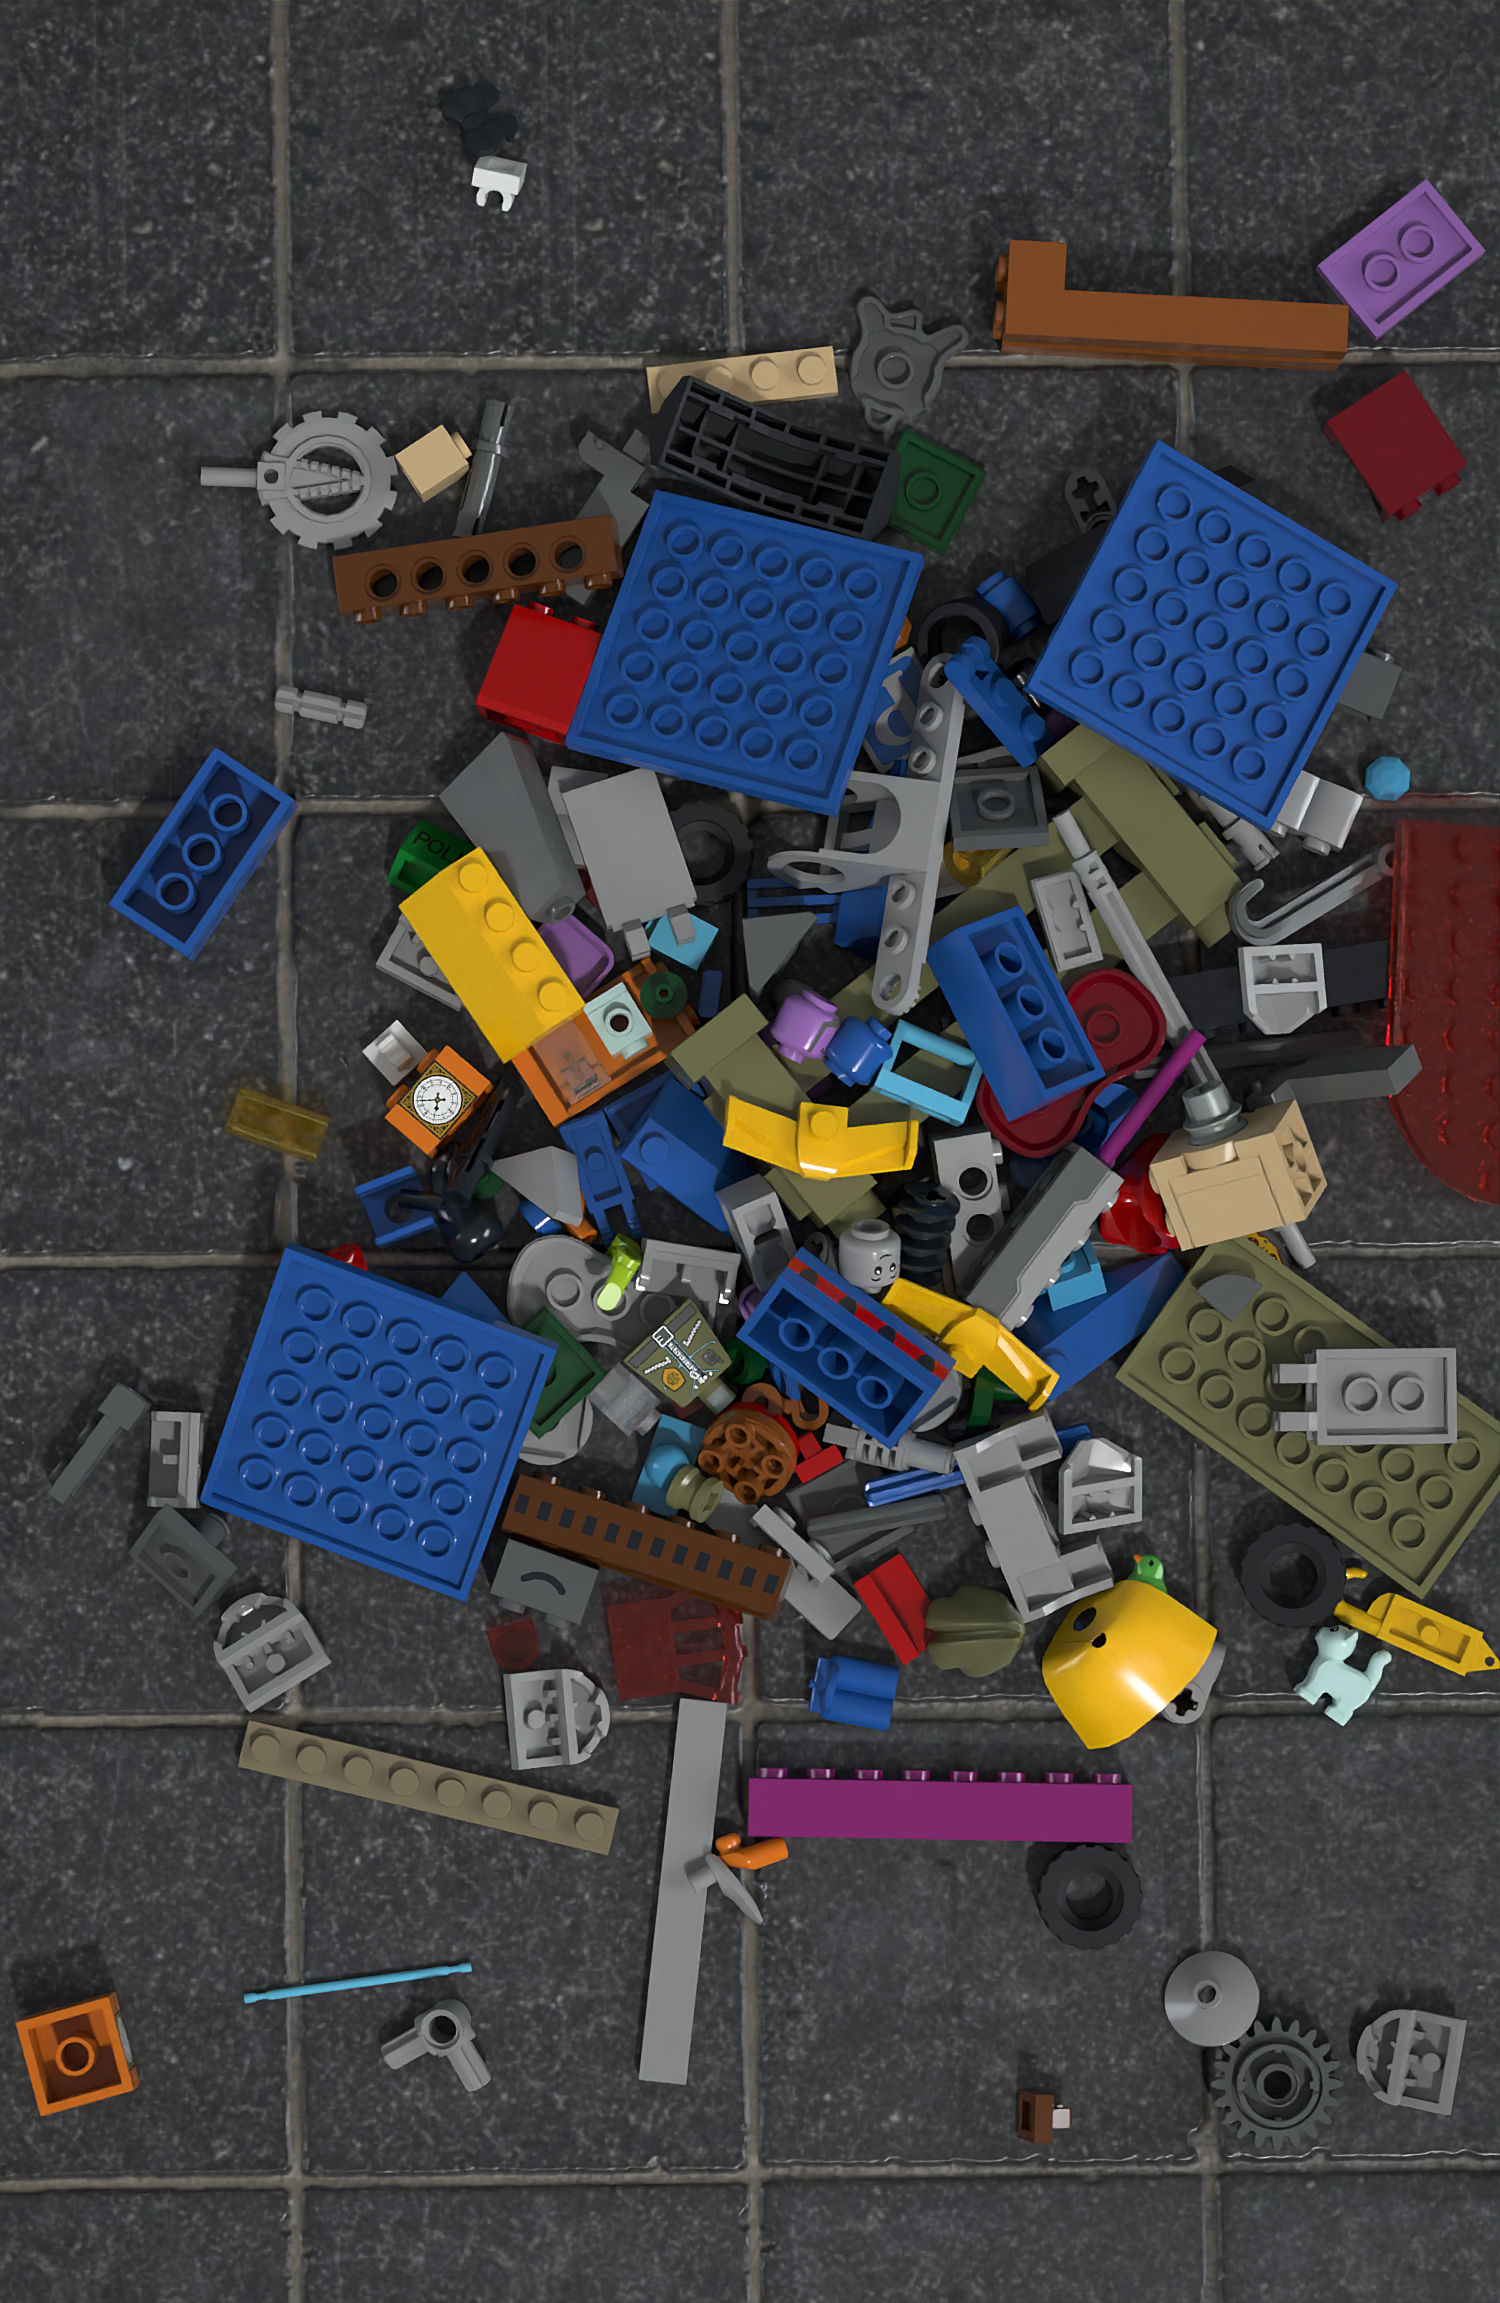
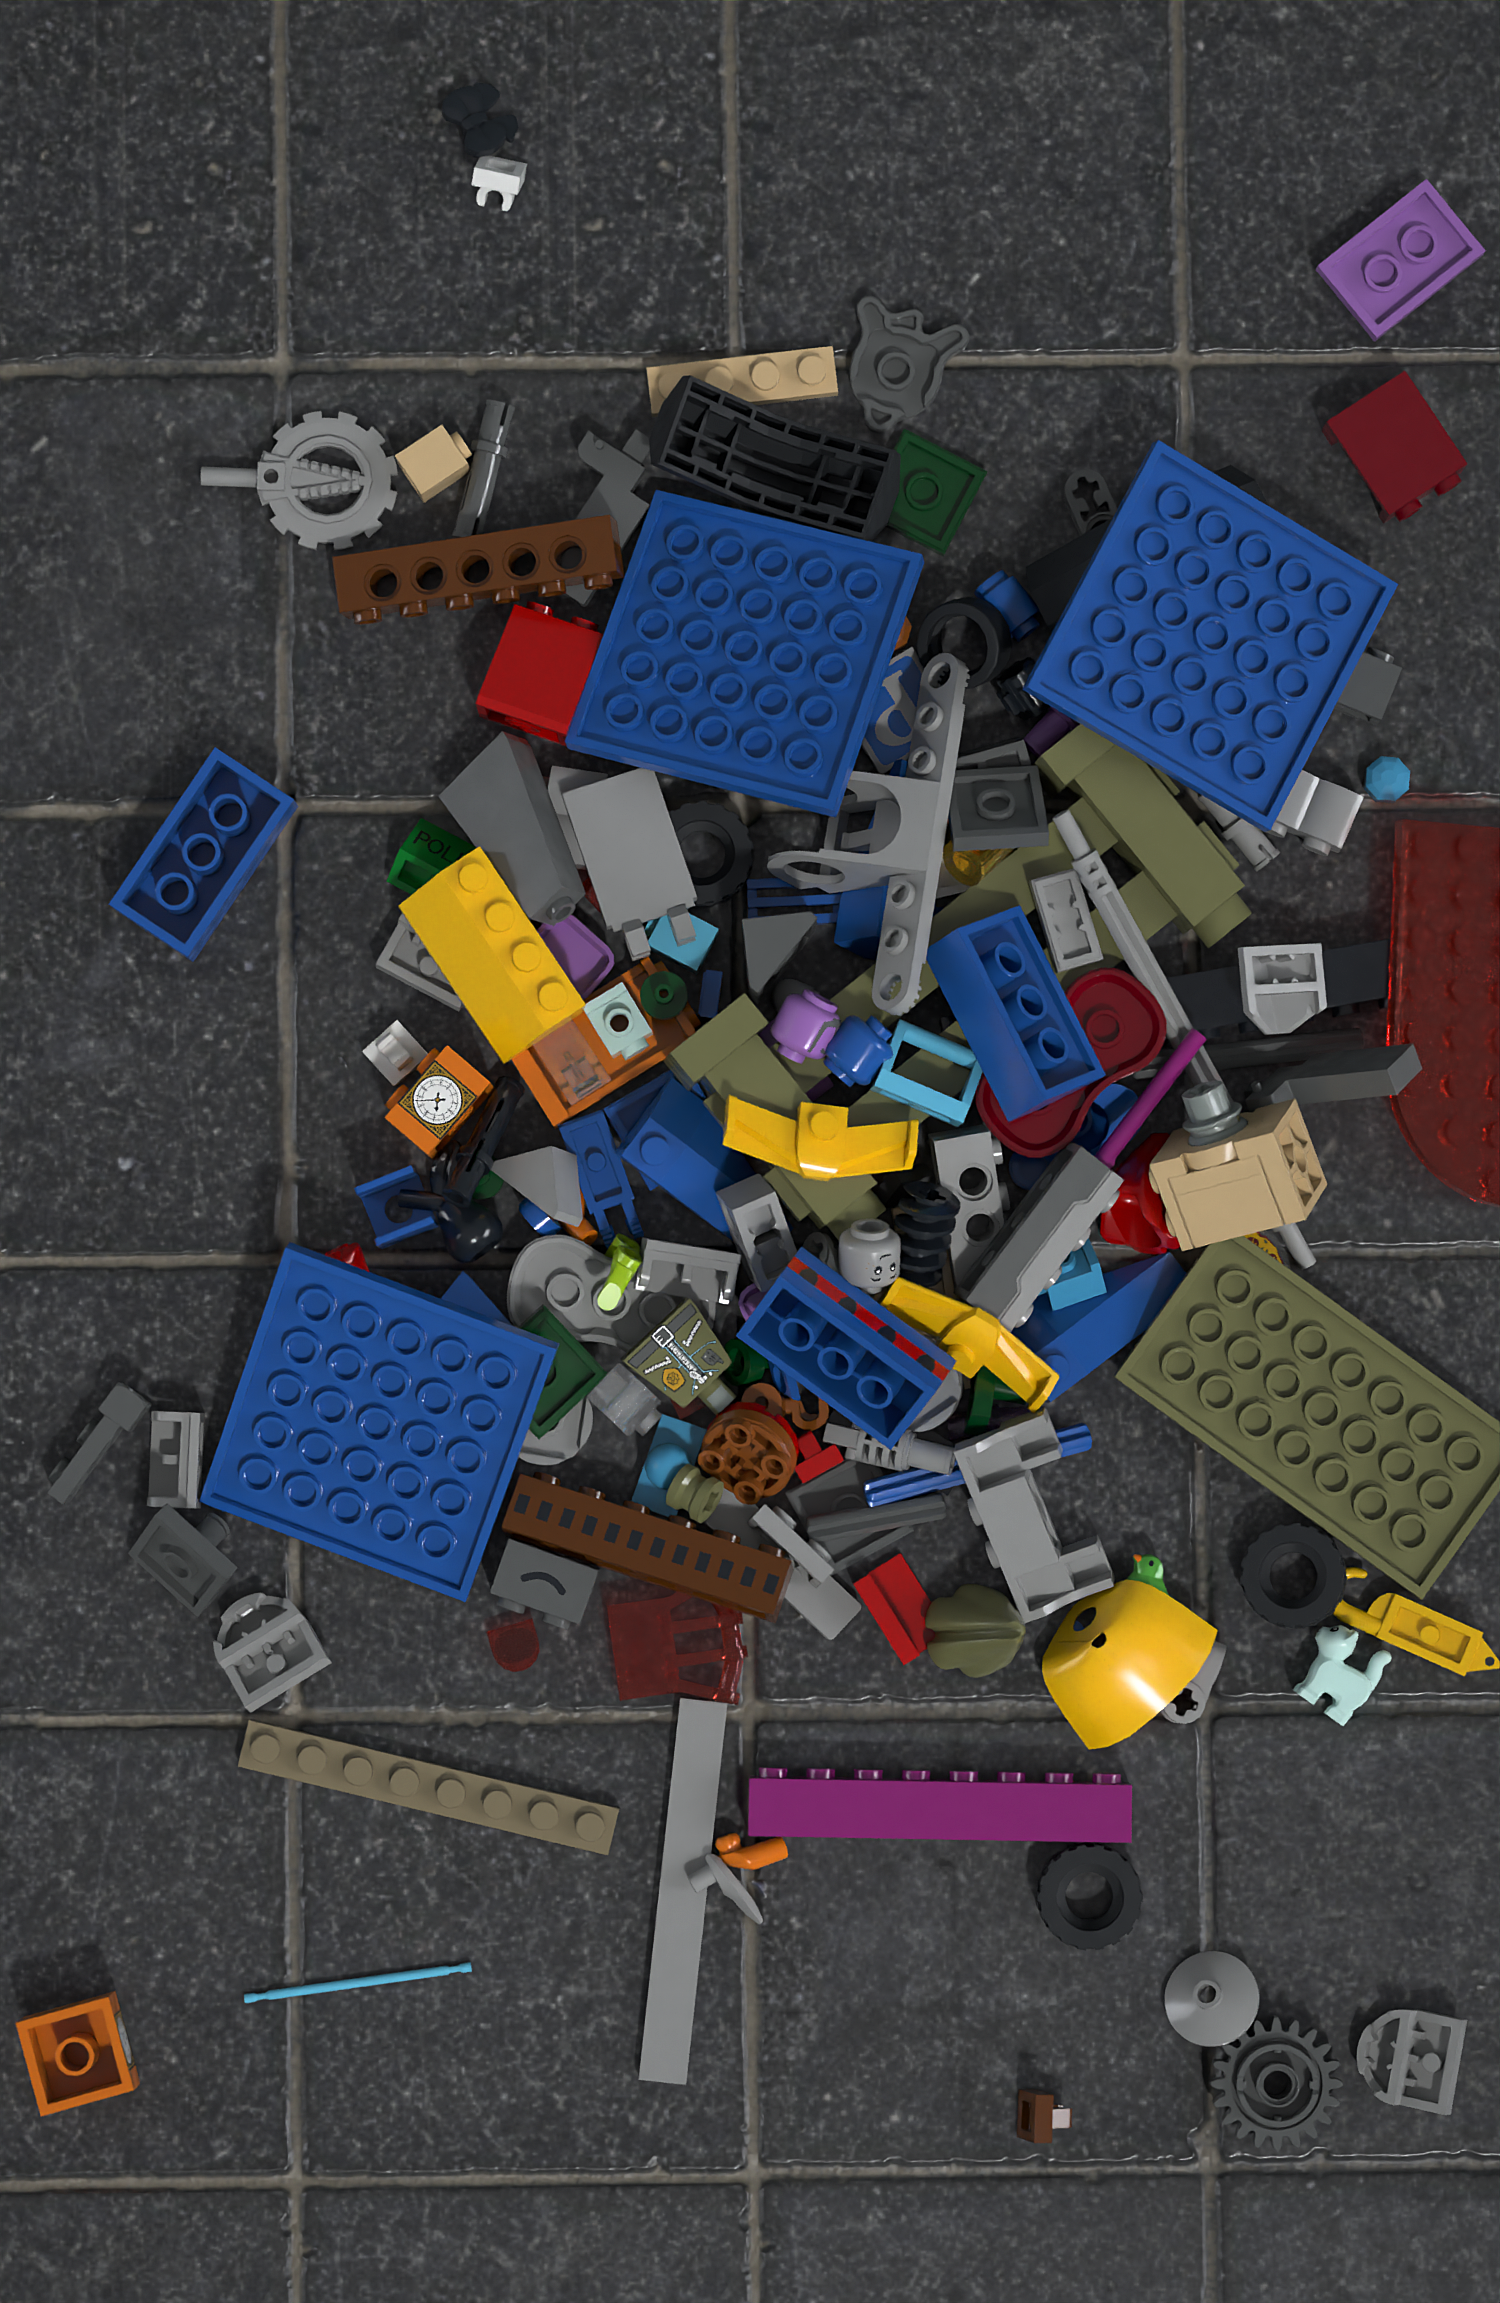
(278, 1125): clear yellow brick -> none
(320, 706): light grey axle -> none
(427, 2037): light grey axle -> none
(553, 1717): light grey slope -> none
(854, 1691): blue piece -> none
(998, 701): blue plate -> none
(1057, 322): dark orange brick -> none
(1099, 1487): light grey slope -> none
(1229, 1293): dark grey tile -> none
(1310, 903): dark grey piece -> none
(1373, 1396): light grey tile -> none

